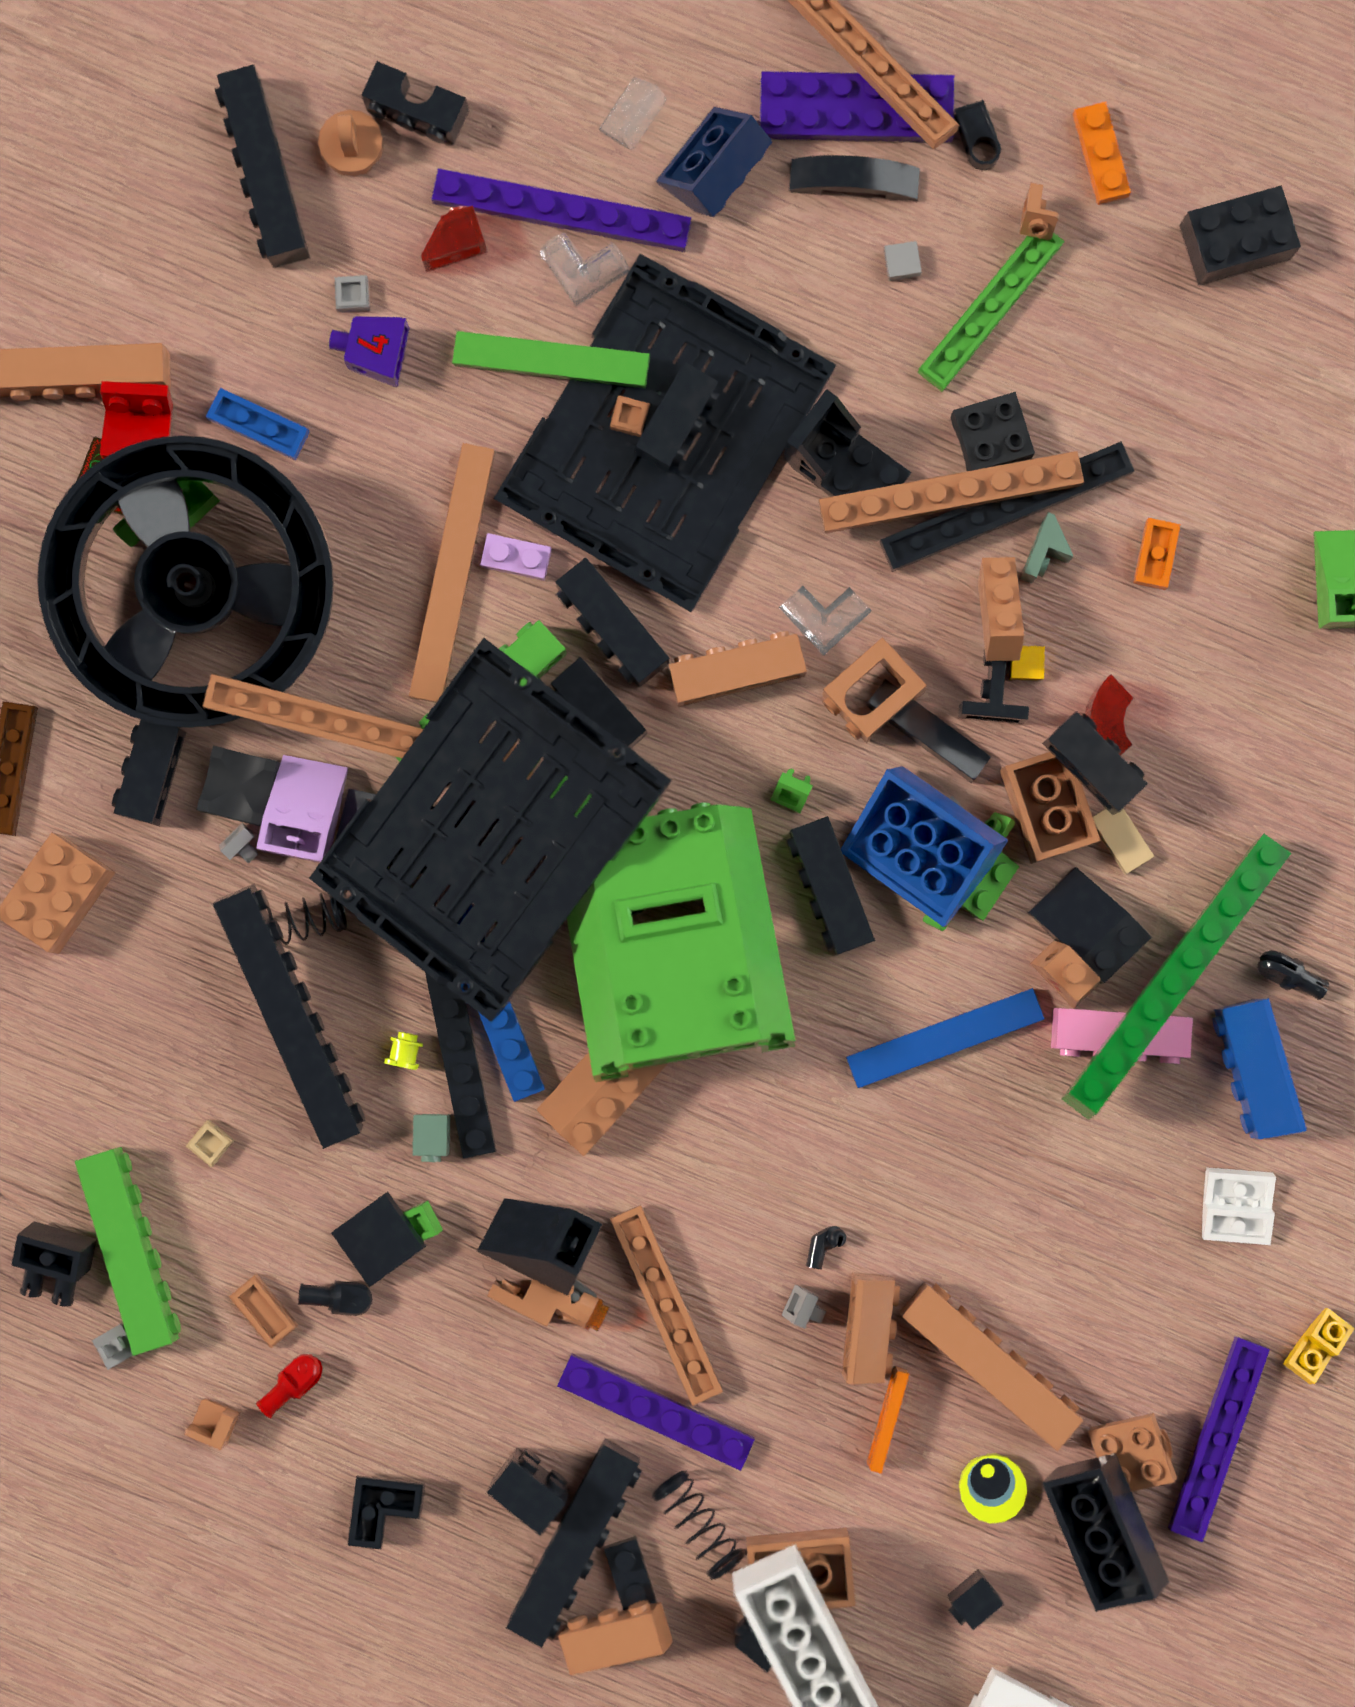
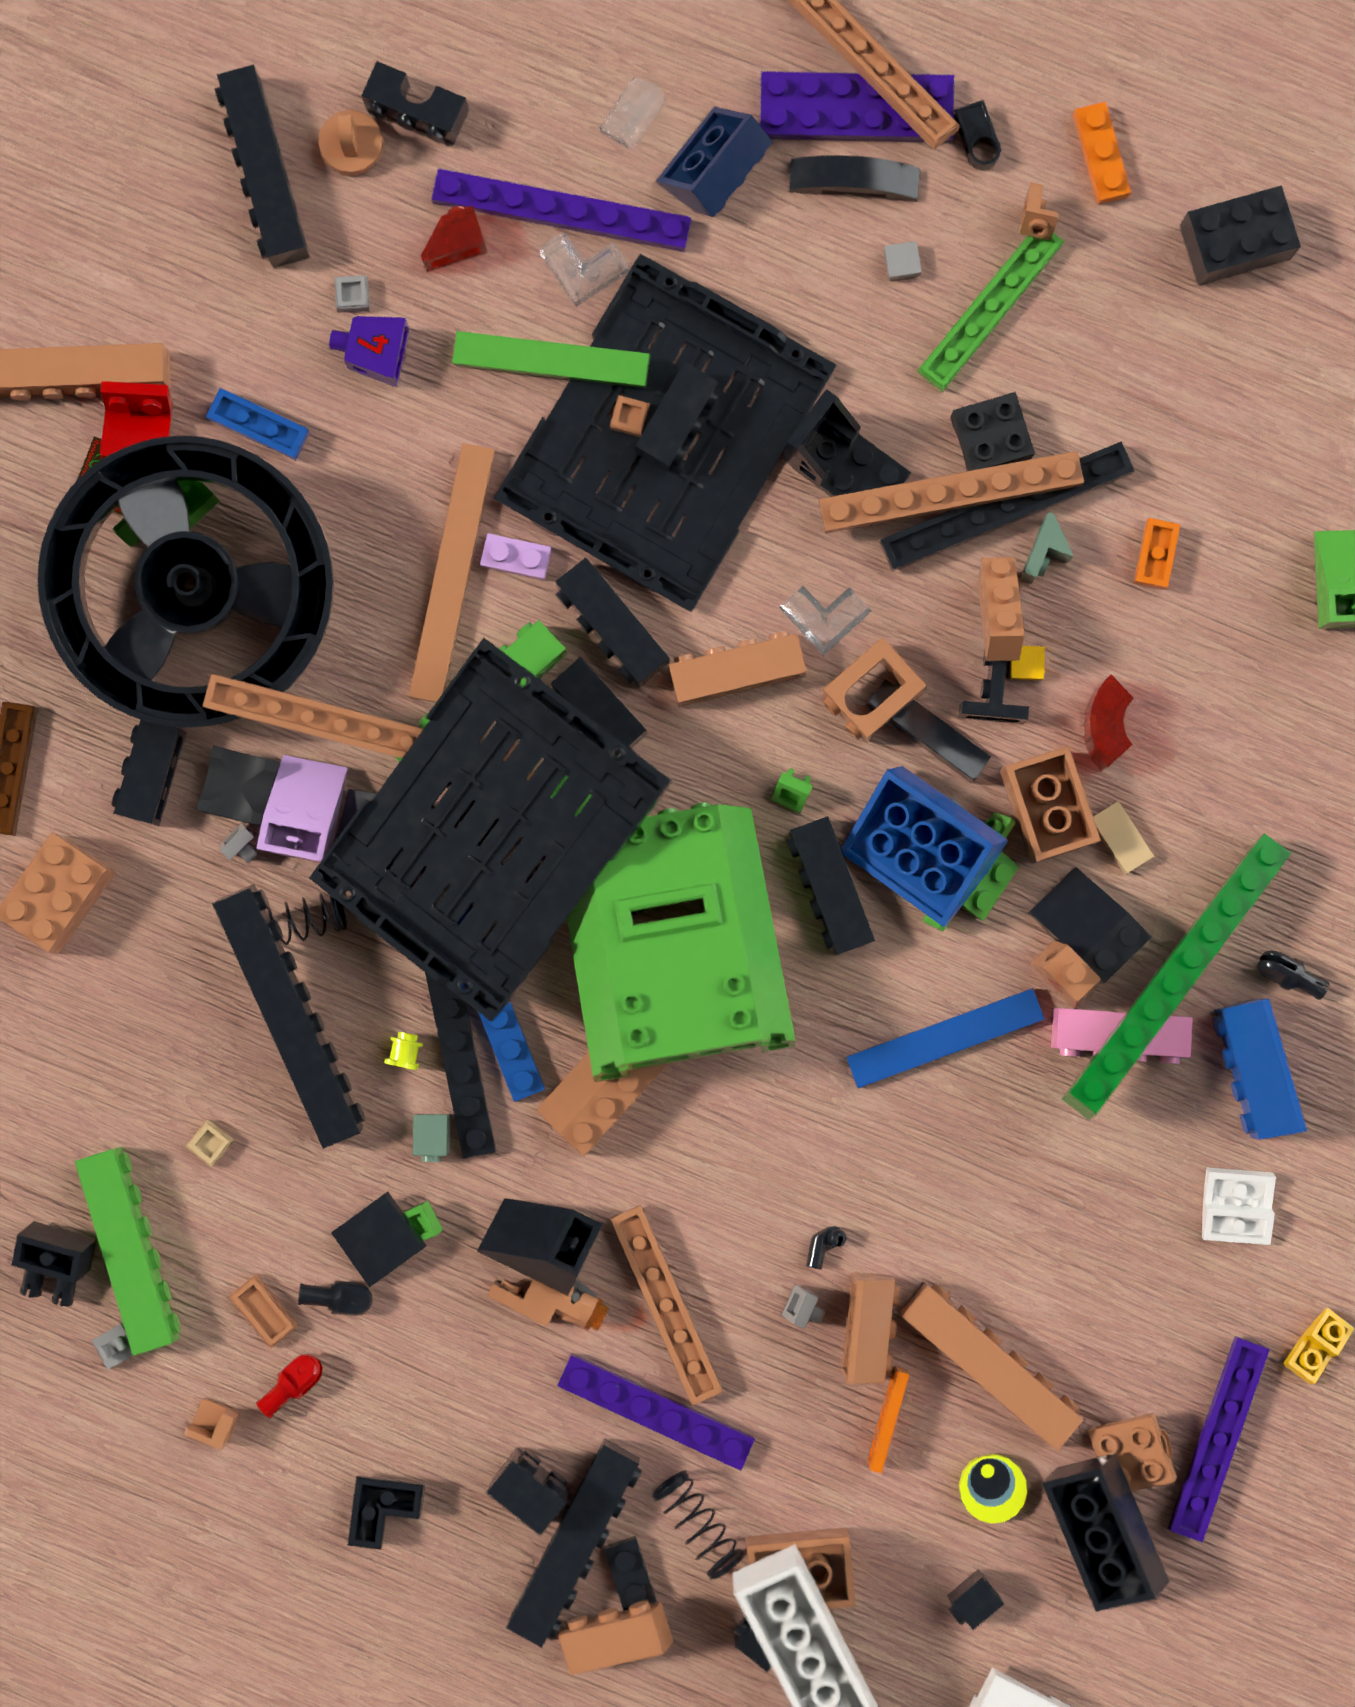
(1096, 762): black brick -> none

